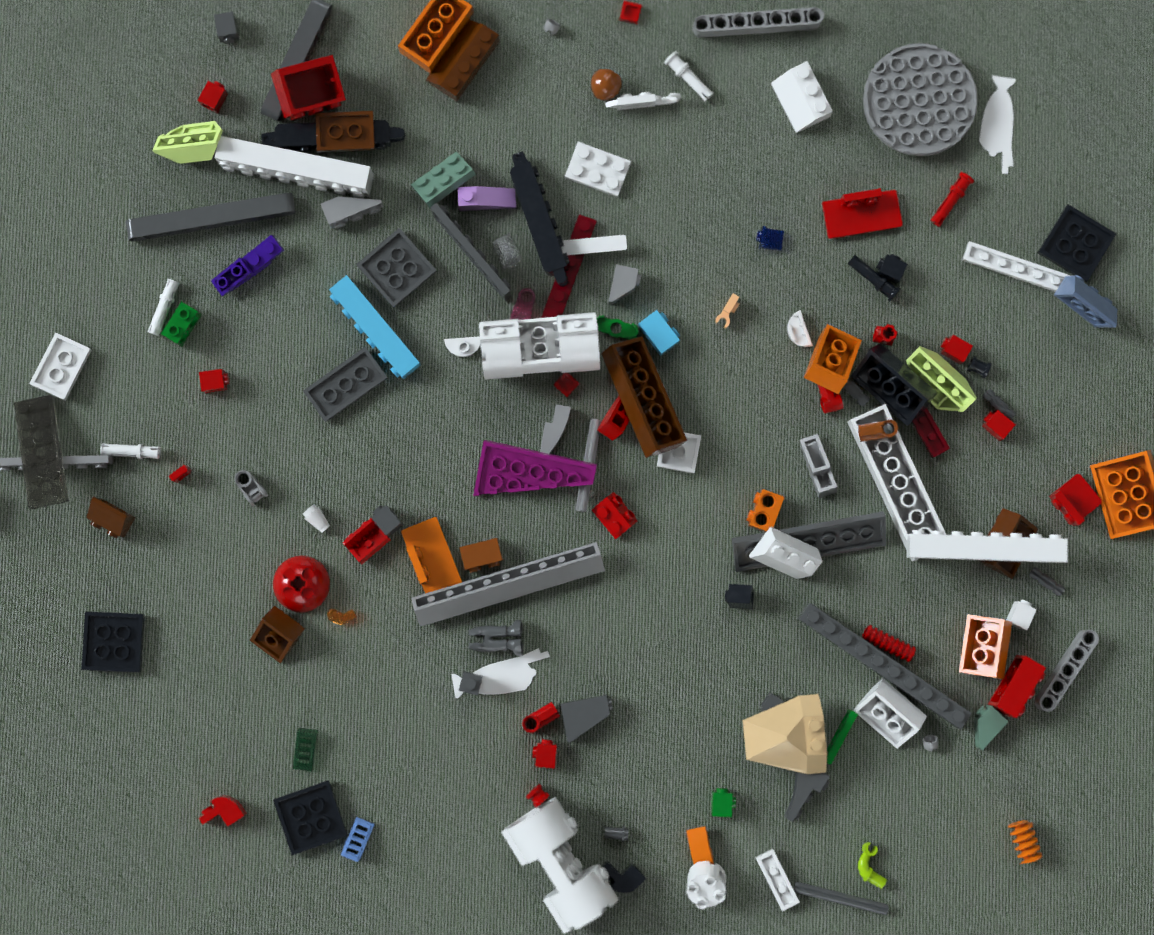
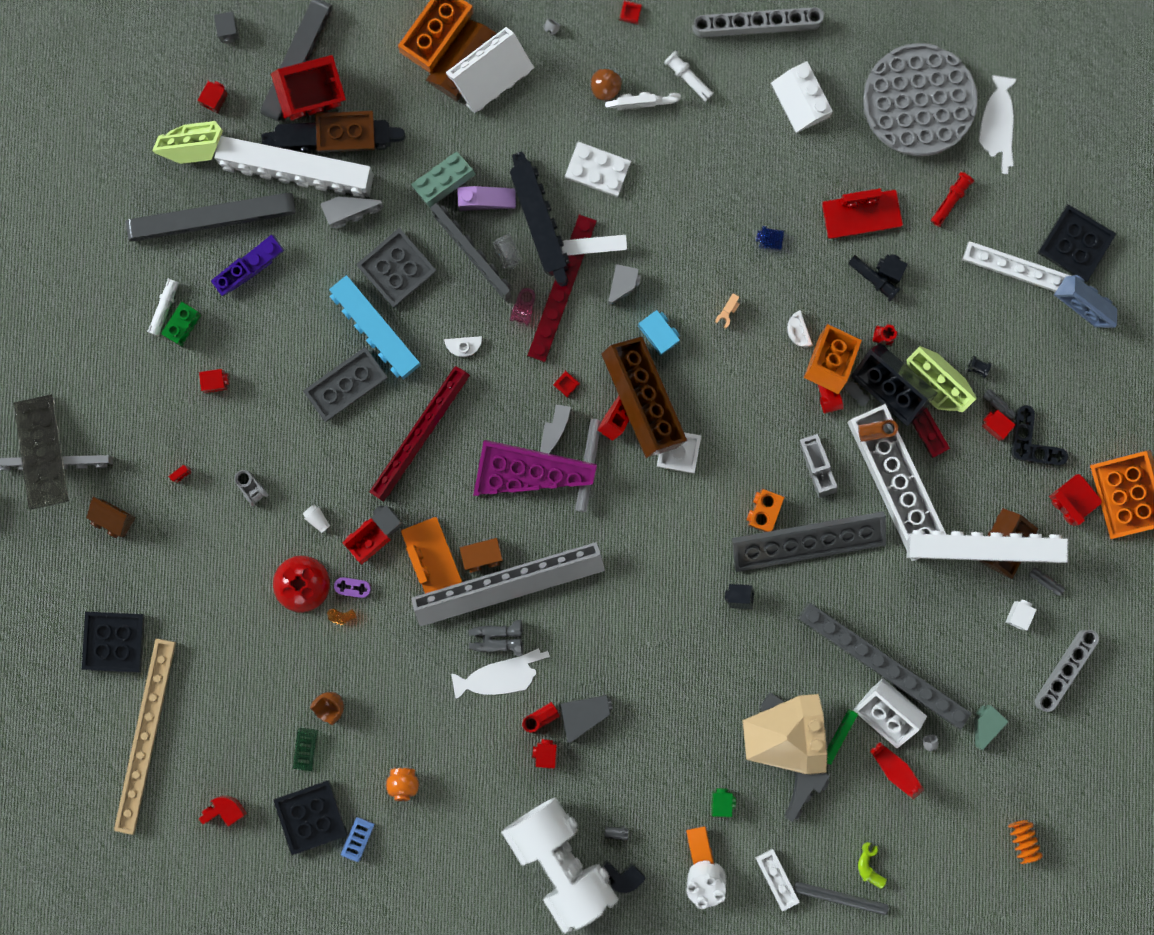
(60, 366): white plate -> none
(130, 451): white pin -> none
(144, 736): none -> tan plate
(277, 634): reddish brown slope -> none
(328, 707): none -> dark orange hair
(351, 592): none -> medium lavender beam
(402, 784): none -> orange piece
(419, 433): none -> dark red plate
(470, 683): dark grey brick -> none
(490, 69): none -> white panel
(537, 795): red wheel -> none
(539, 345): white cylinder -> none
(614, 515): red bracket -> none
(628, 331): green piece -> none
(787, 554): white slope -> none
(889, 643): red piece -> none
(897, 771): none -> red piece
(955, 349): red brick -> none
(985, 646): orange brick -> none
(1017, 686): red brick -> none
(1030, 448): none -> black beam

